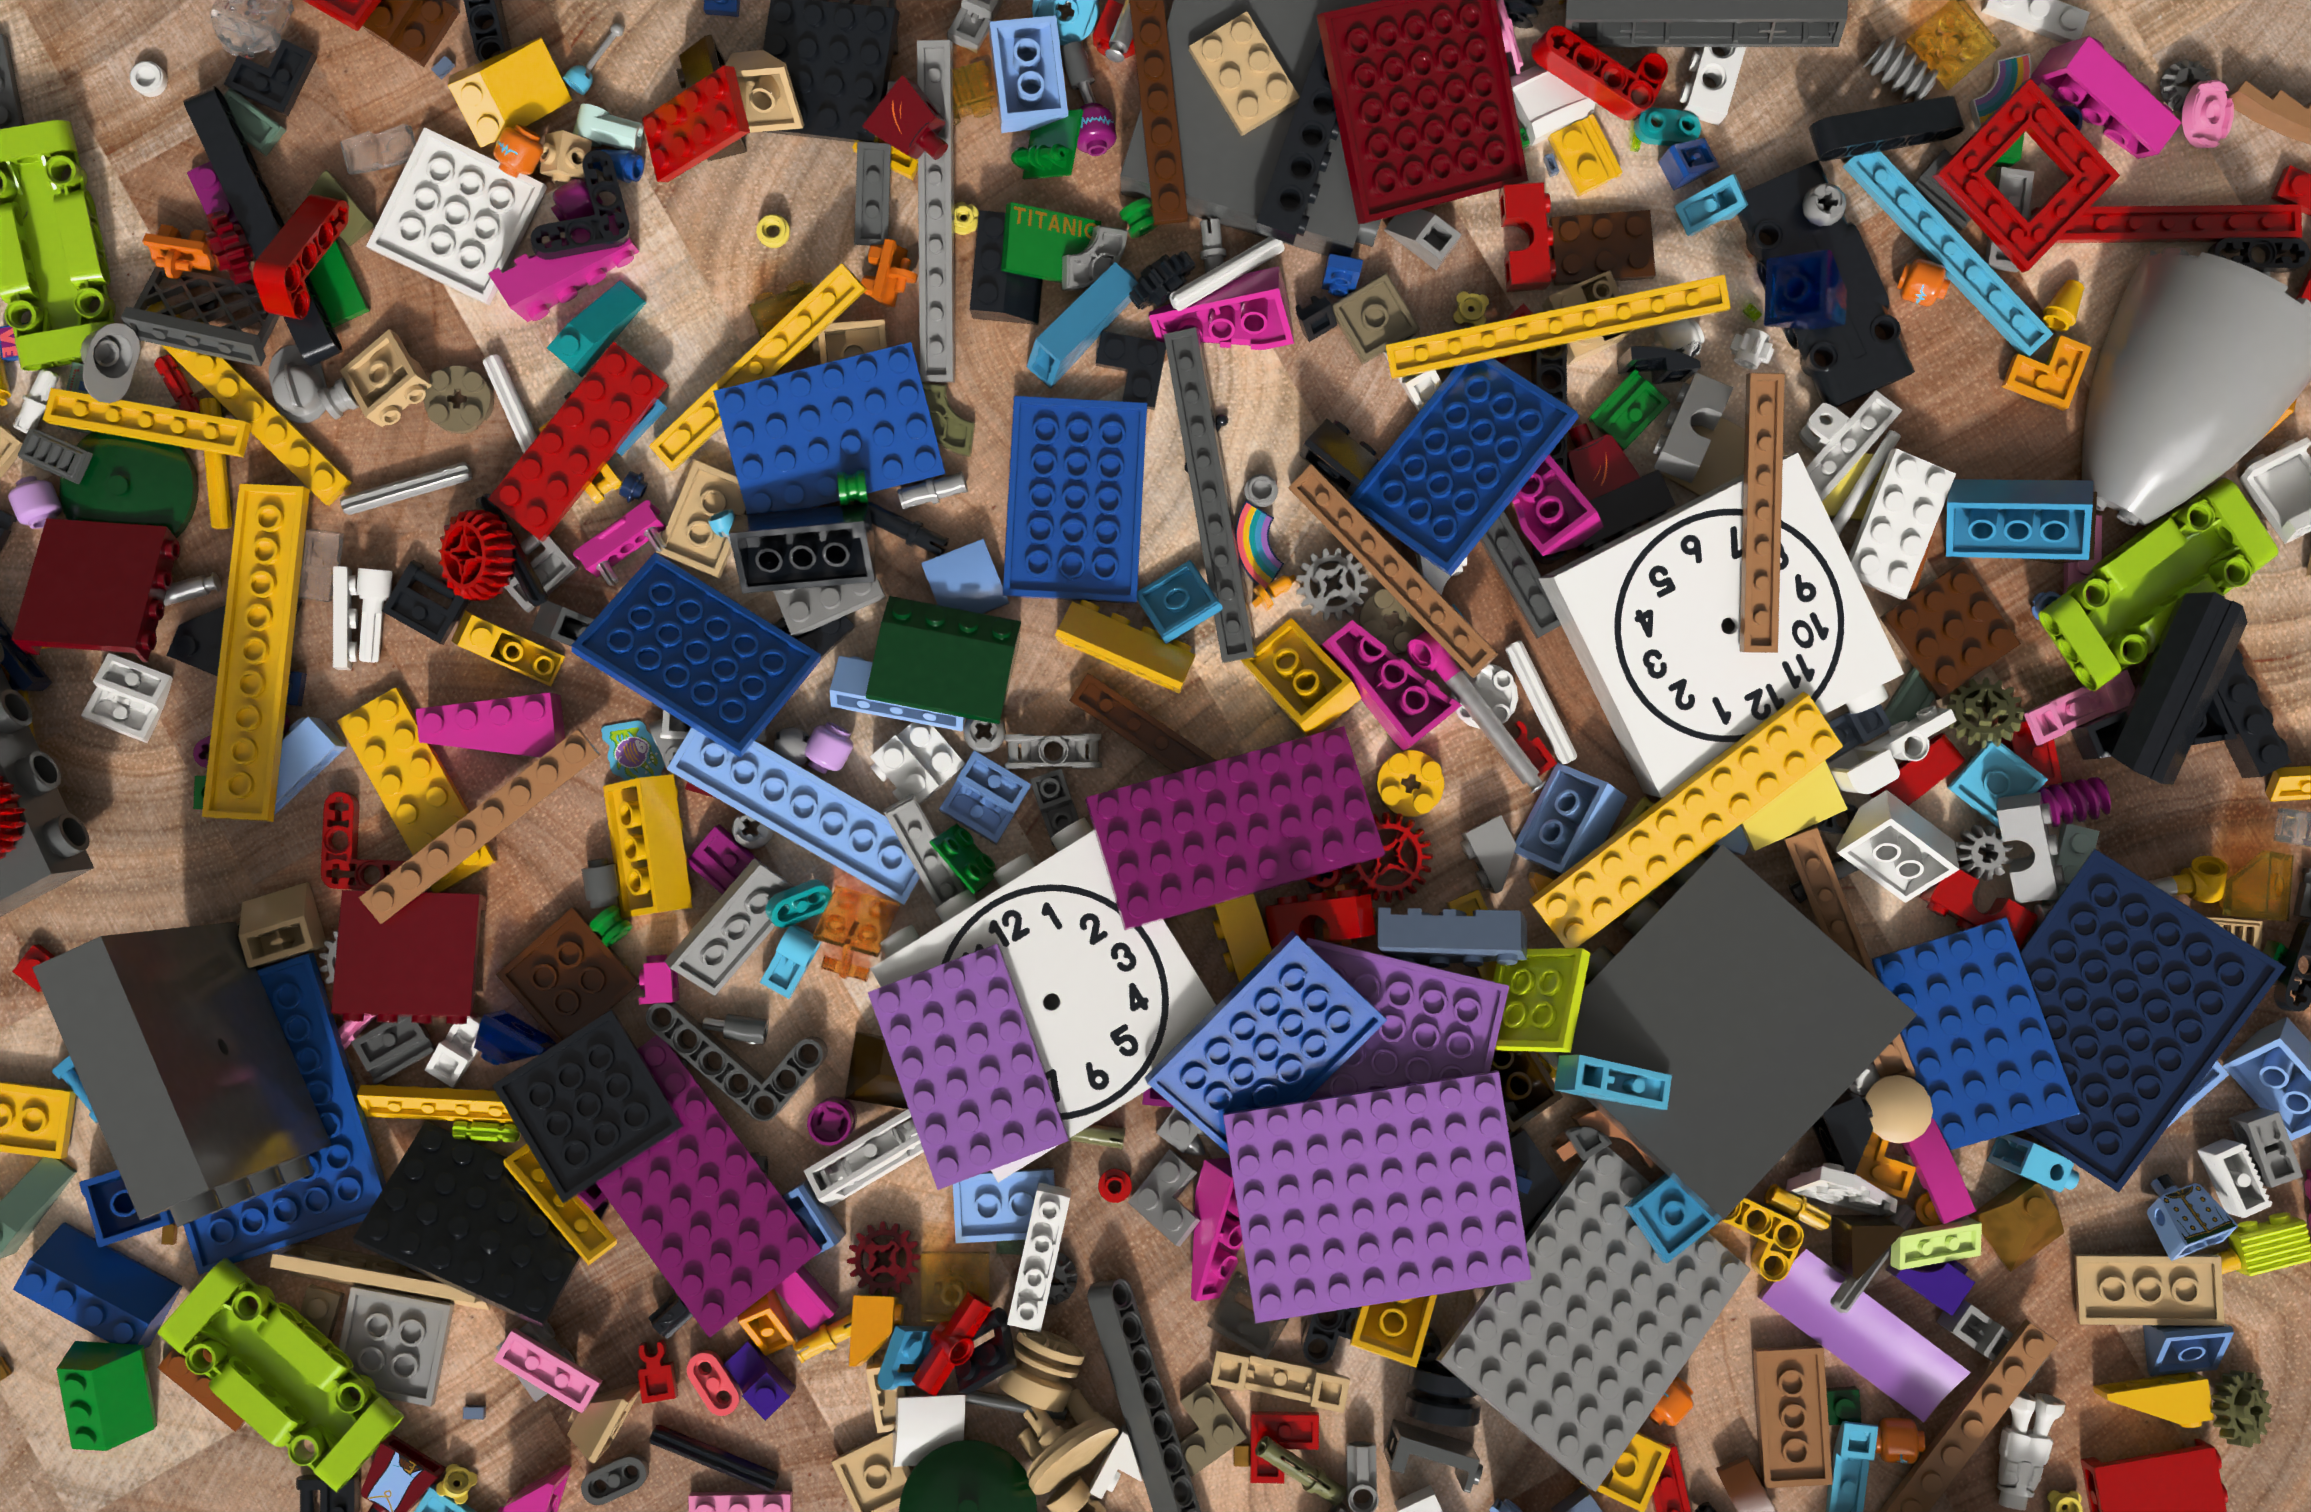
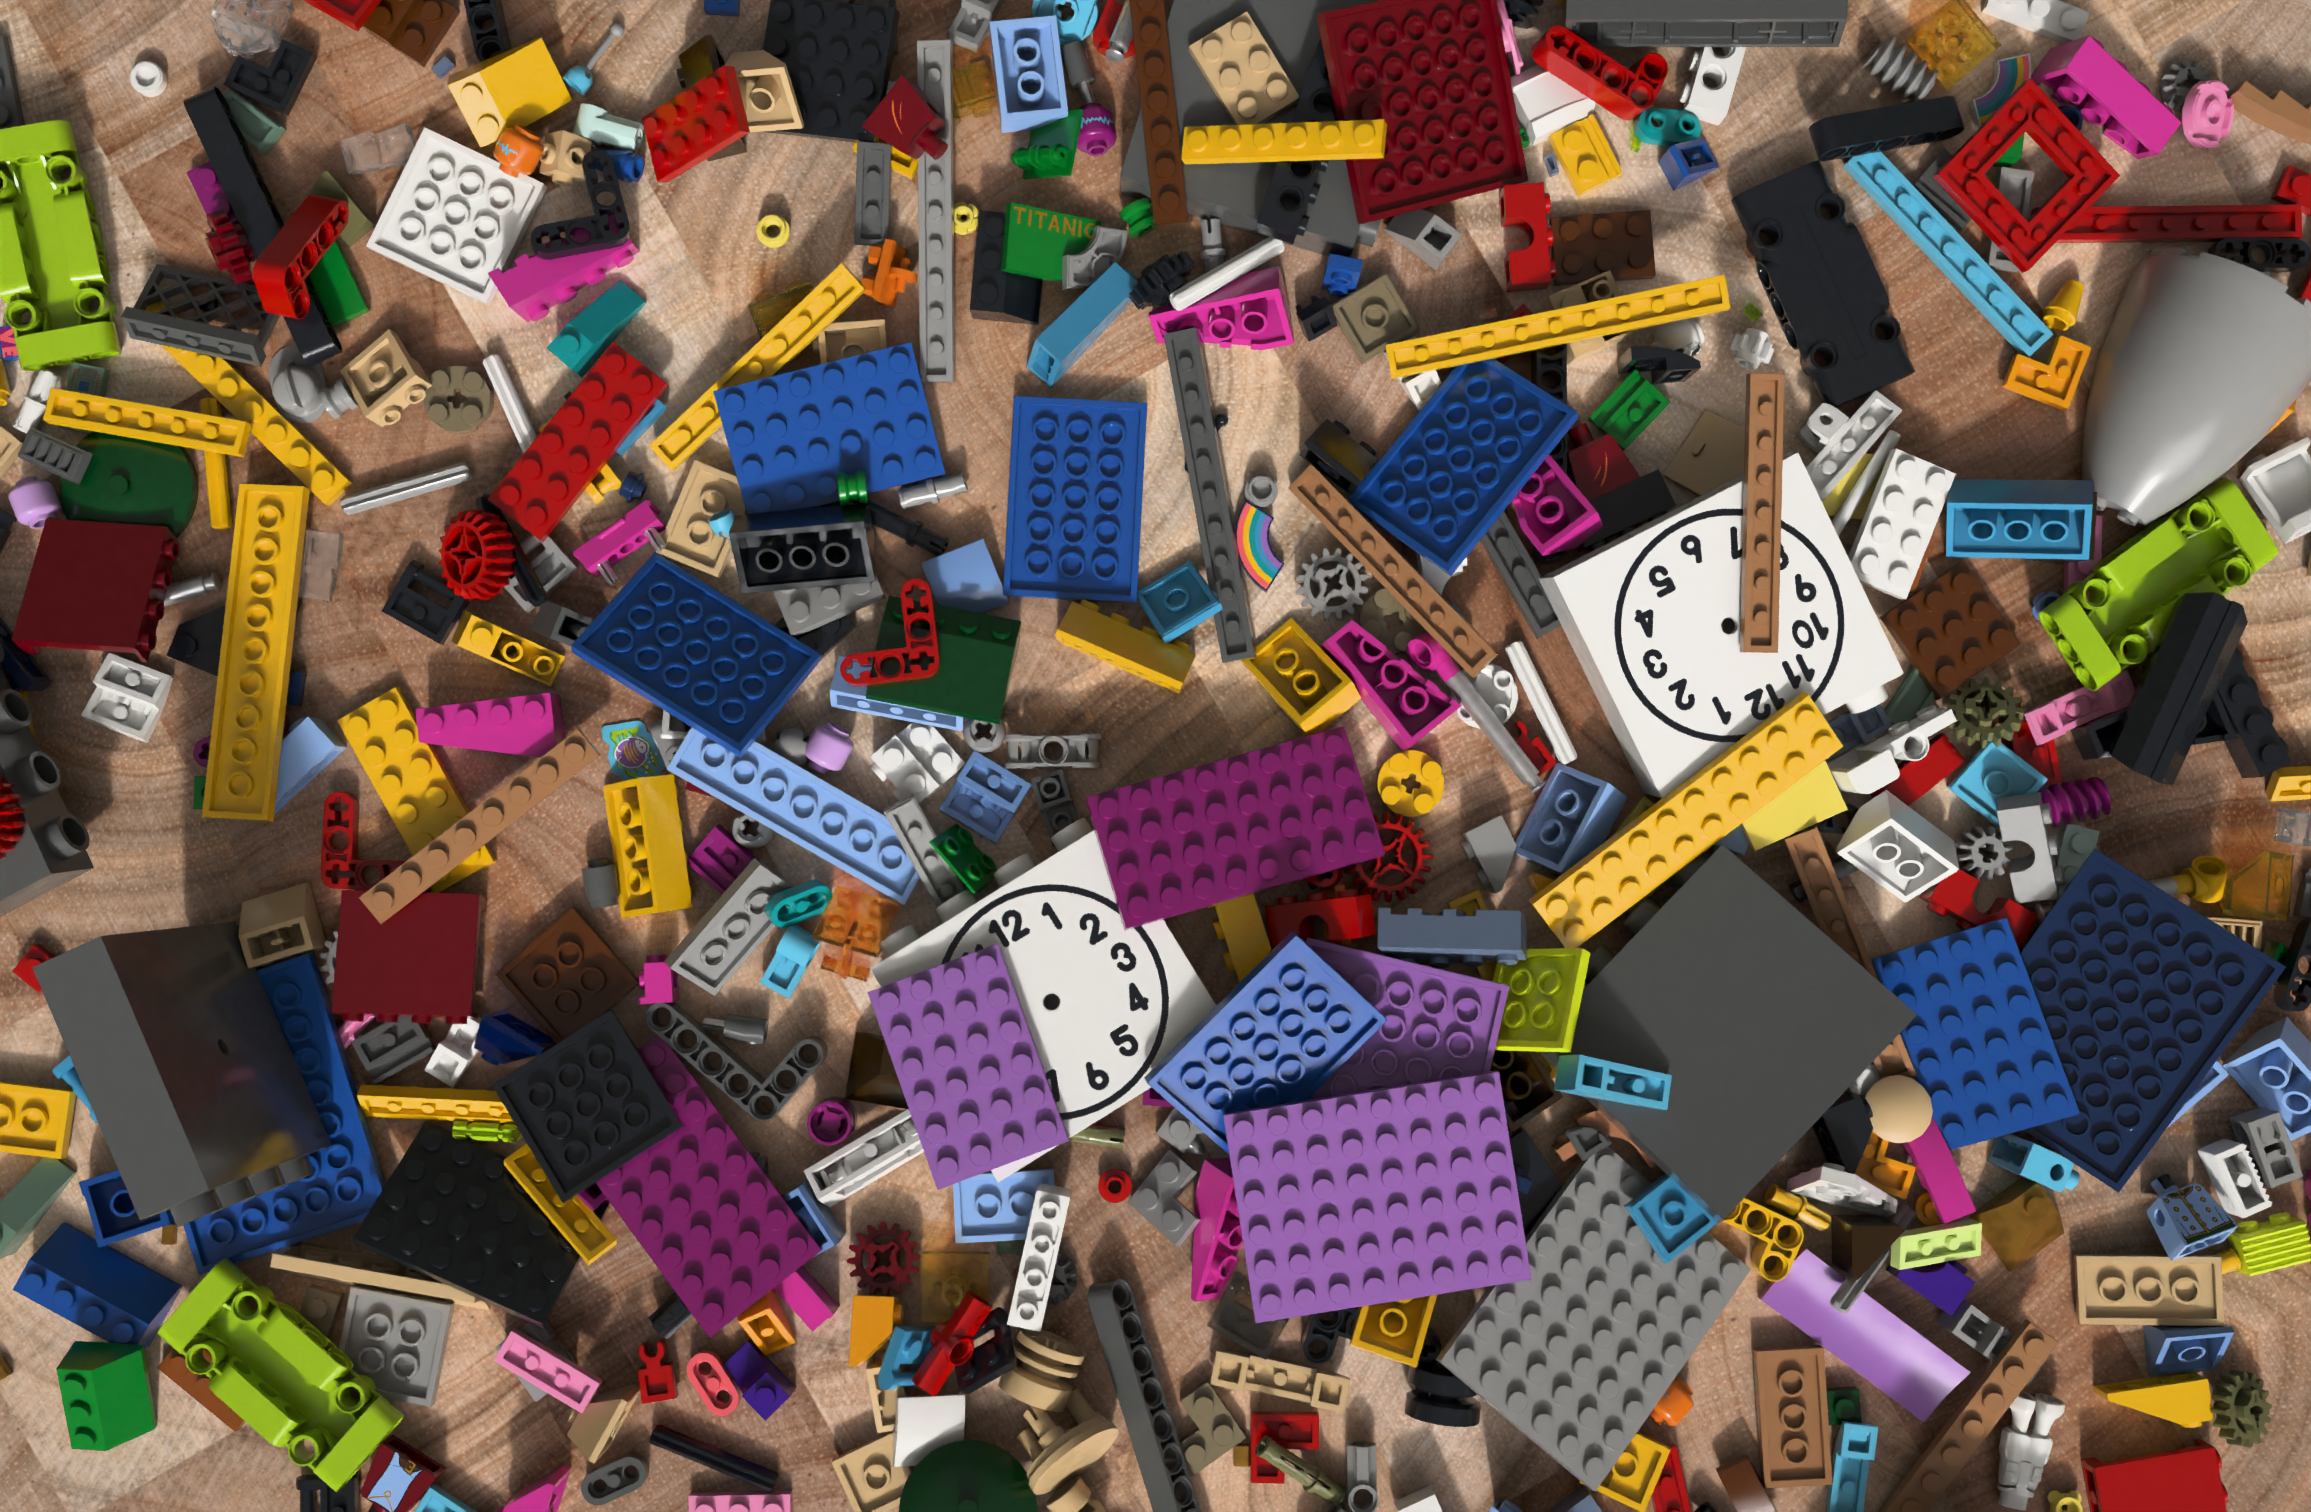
(109, 361): light grey piece -> none
(177, 384): red axle -> none
(179, 254): orange hips -> none
(344, 618): white plate -> none
(374, 588): white piece -> none
(463, 1476): light yellow plate -> none
(474, 1412): sand blue piece -> none
(573, 201): magenta head -> none
(610, 925): green wheel -> none
(824, 1338): yellow pin -> none
(915, 645): none -> red beam
(950, 429): olive tile -> none
(1006, 1403): dark grey bar -> none
(1119, 1456): white slope -> none
(1137, 726): reddish brown plate -> none
(1138, 357): black plate -> none
(1275, 588): light orange piece -> none
(1284, 142): none -> yellow plate
(1414, 1440): dark grey panel -> none
(1478, 302): light yellow plate -> none
(1701, 406): light grey arch -> none
(1711, 205): medium azure slope -> none
(1804, 292): clear blue slope -> none
(1815, 211): light grey piece -> none
(1899, 1440): orange head -> none
(1923, 282): orange head -> none

